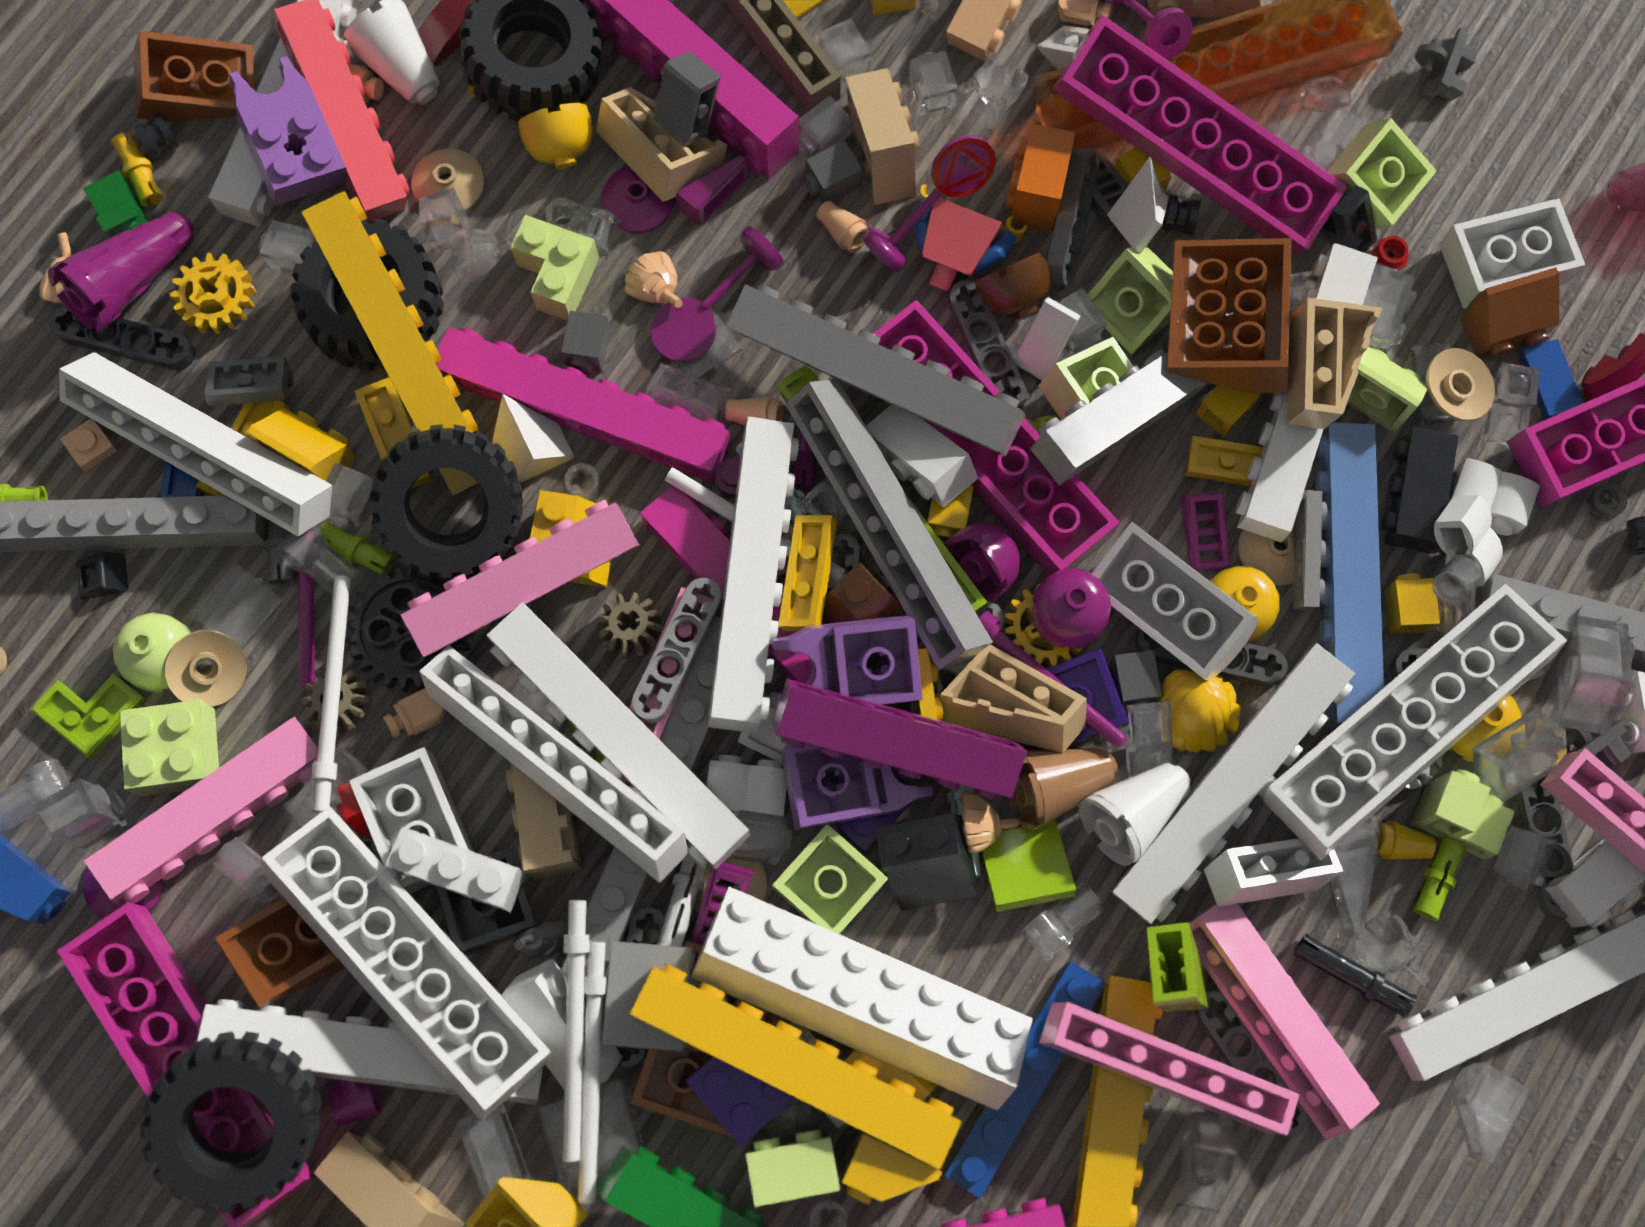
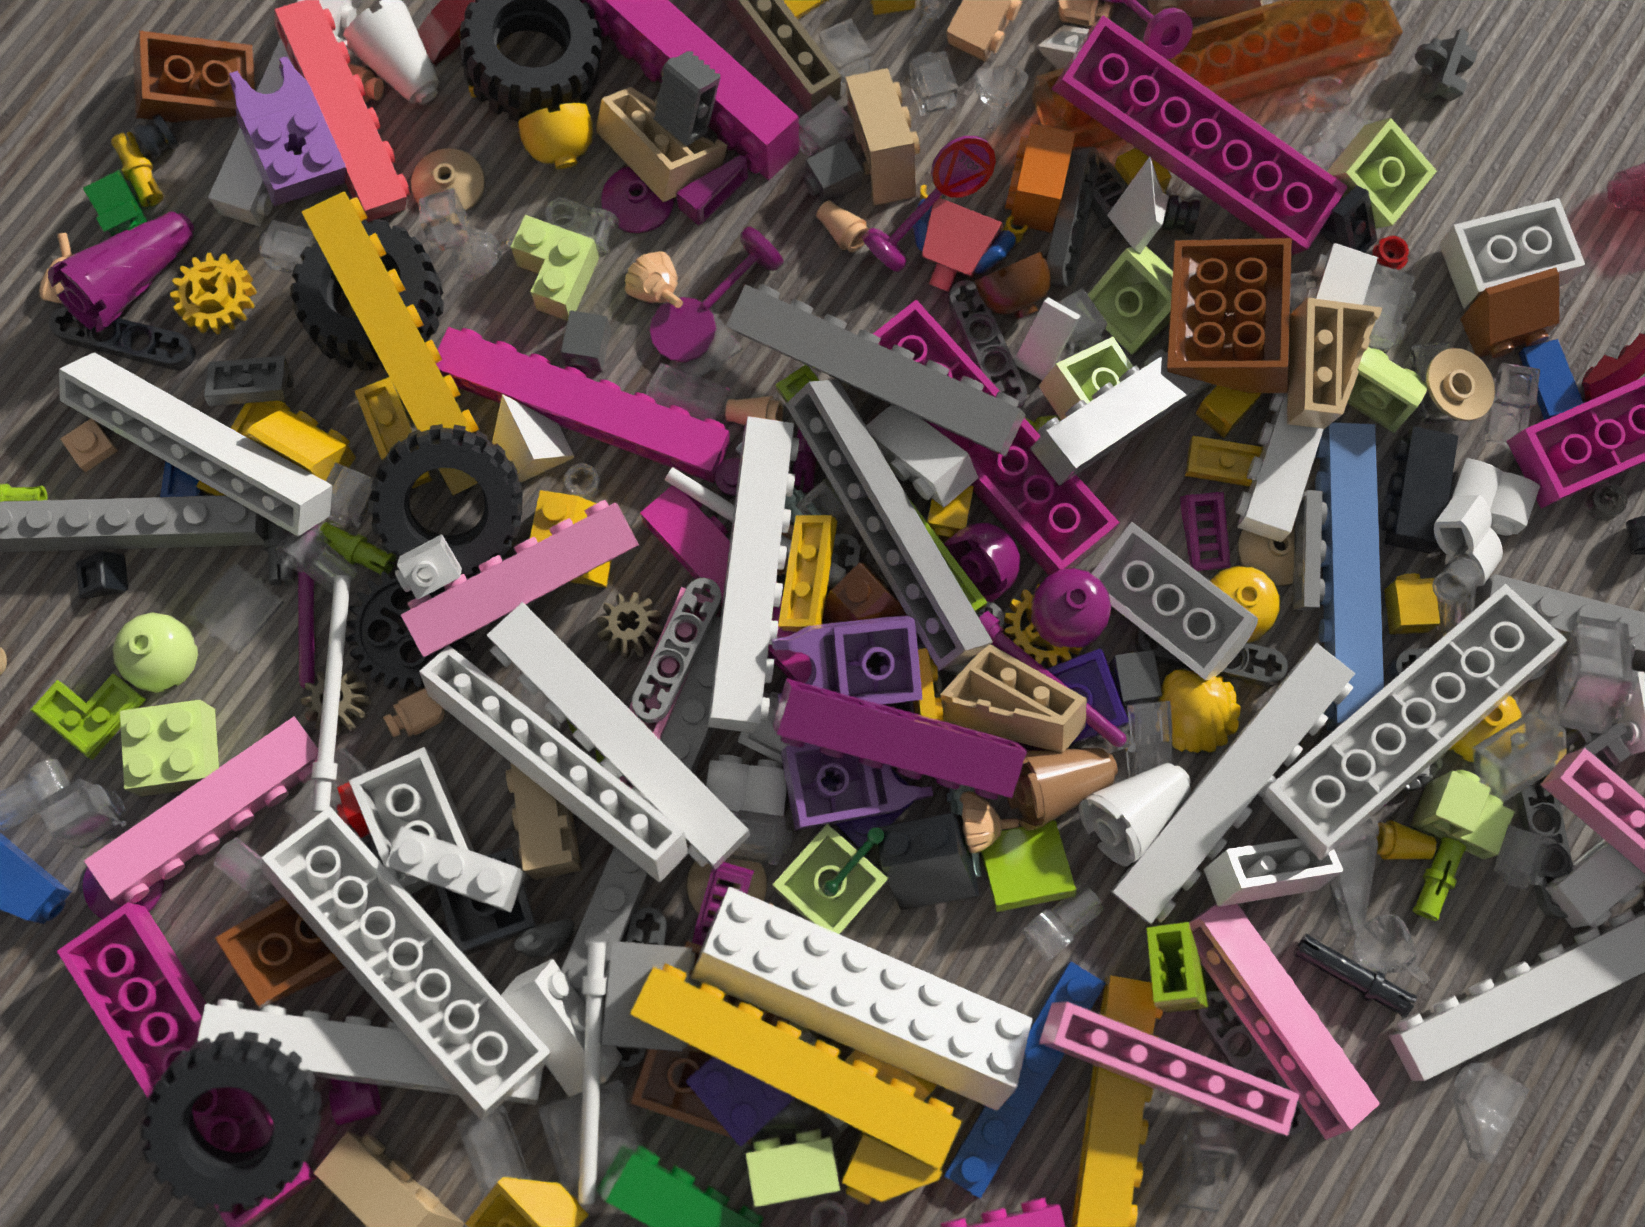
(212, 686): tan dish -> none
(428, 567): none -> white brick
(576, 945): white bar -> none
(678, 901): white pin -> none
(874, 837): none -> dark green hinge

